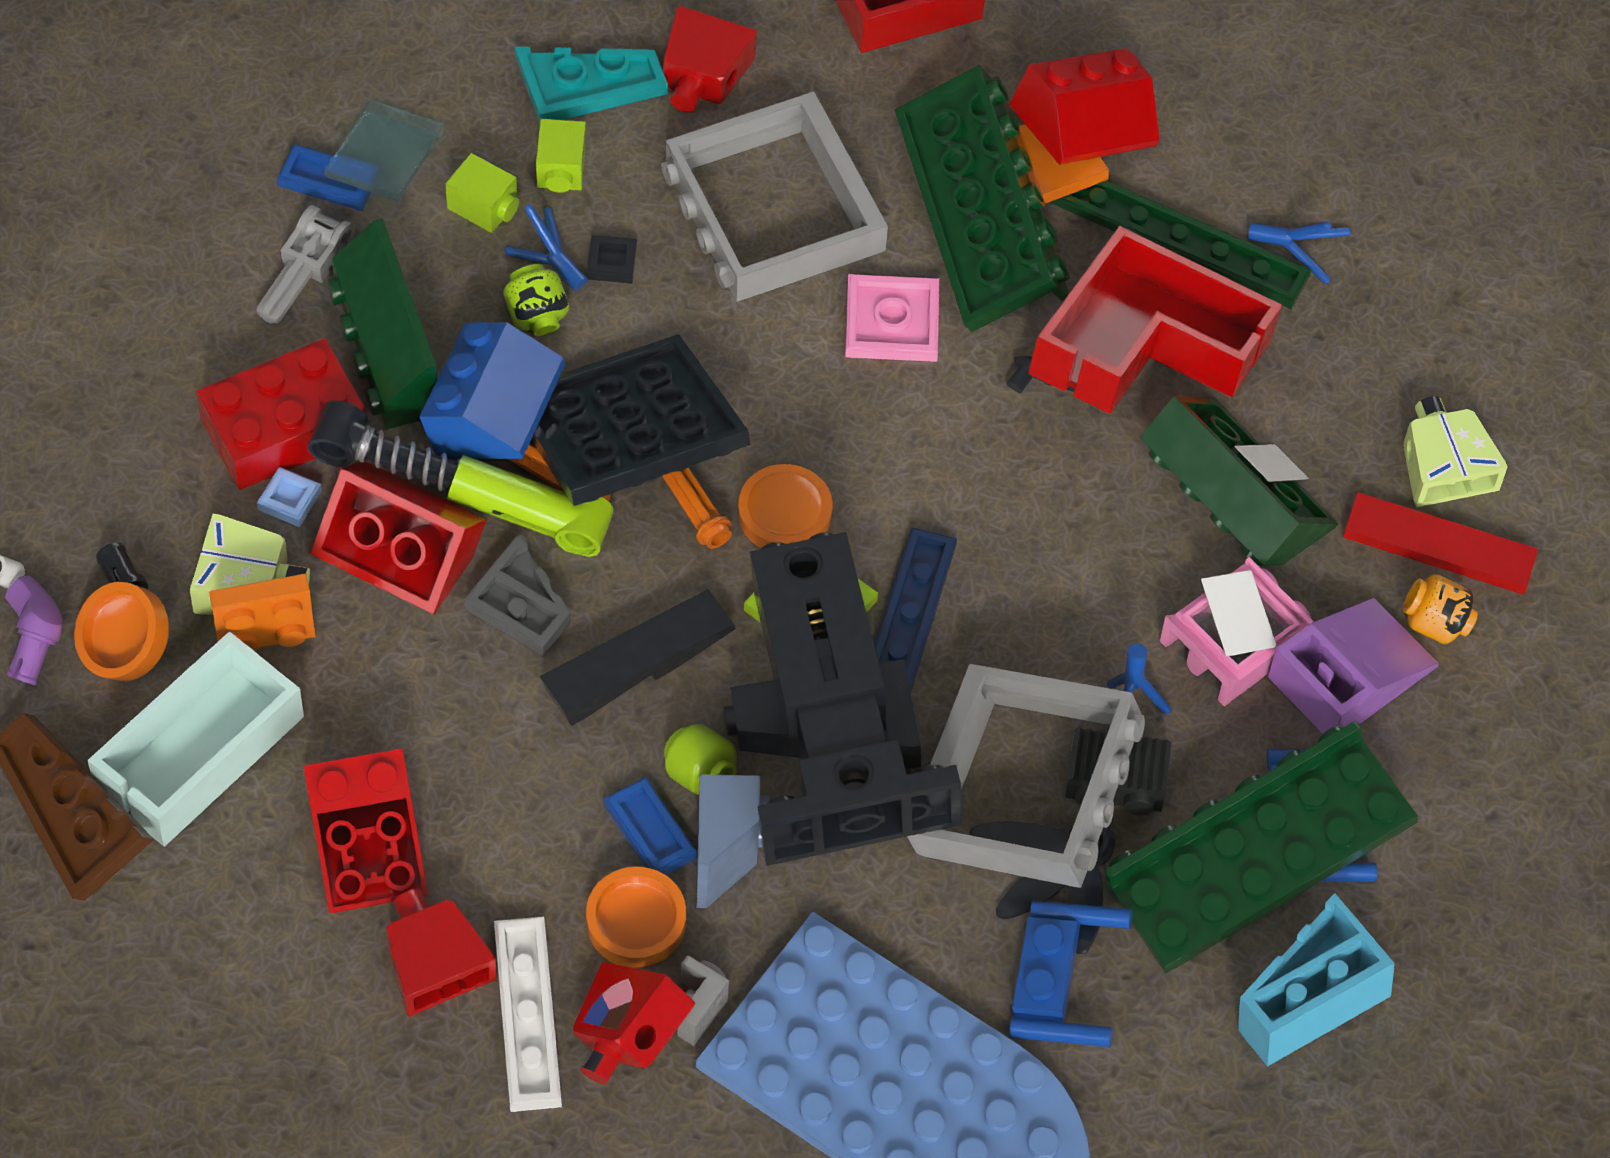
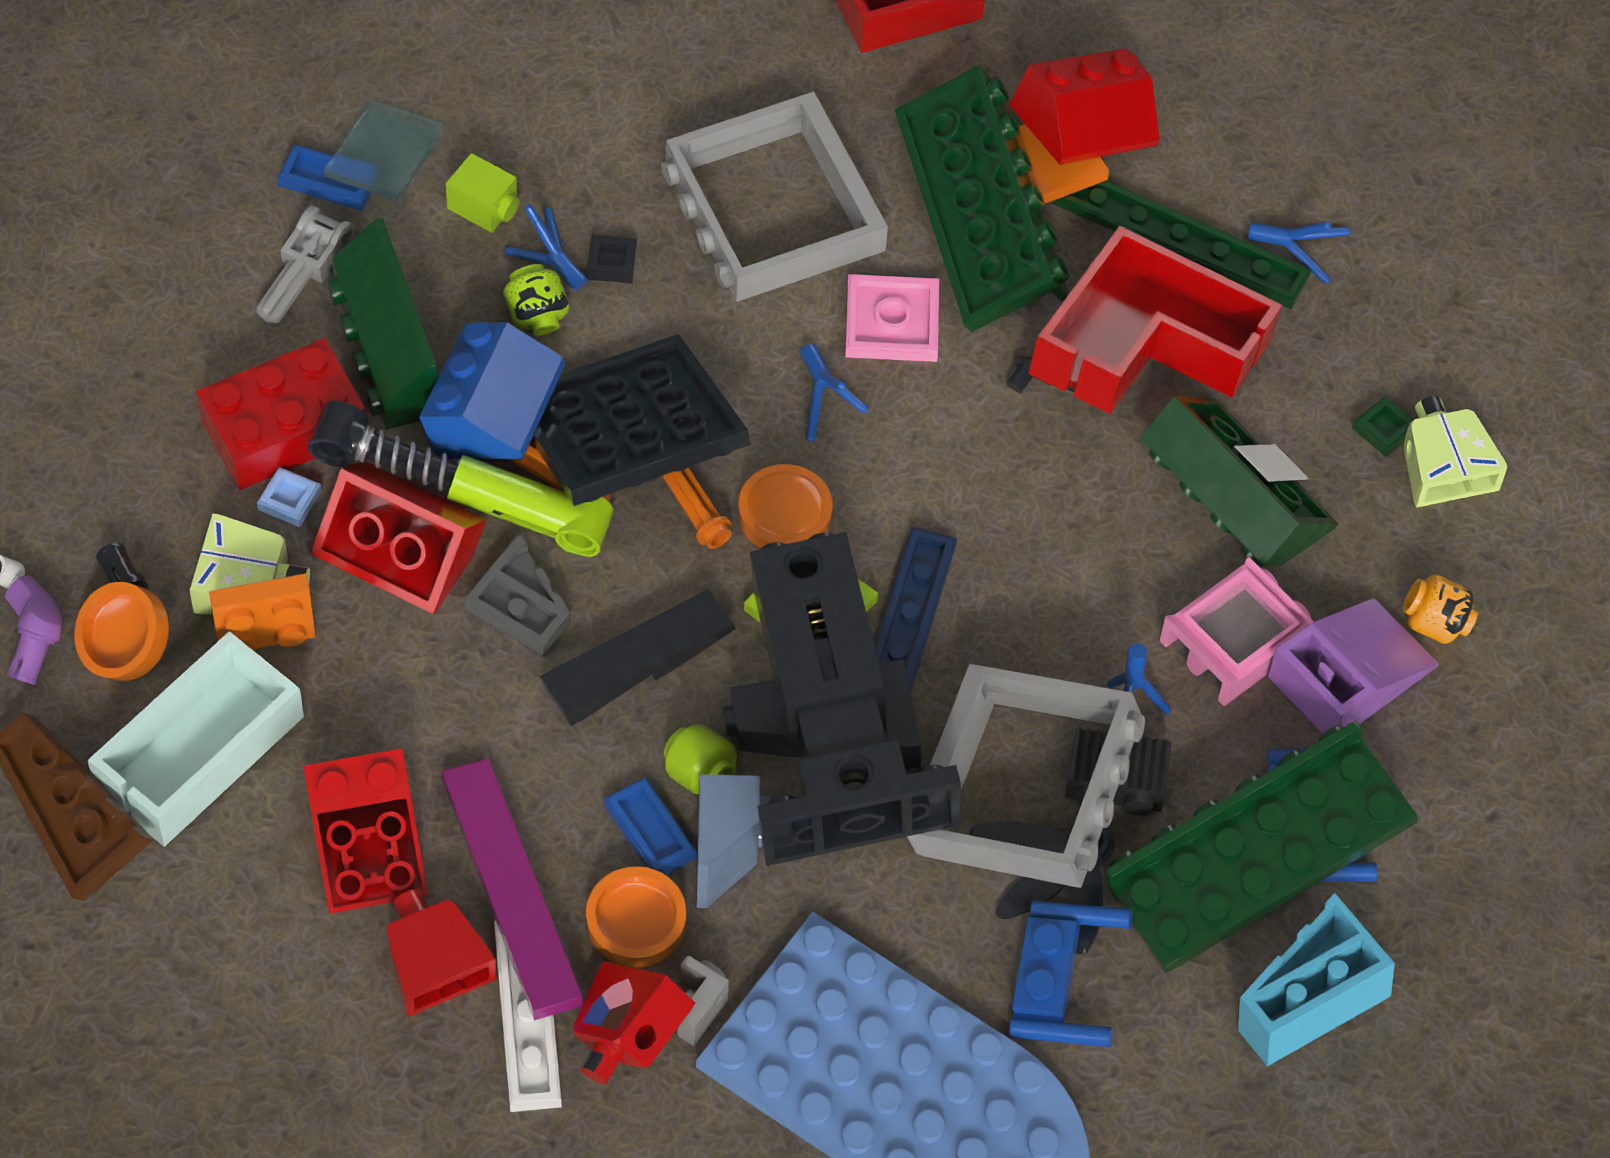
(512, 889): none -> magenta tile
(561, 155): lime brick -> none
(580, 84): teal wing -> none
(705, 57): red torso -> none
(823, 379): none -> blue plant
(1238, 613): white sticker -> none
(1383, 426): none -> dark green tile
(1440, 543): red tile -> none

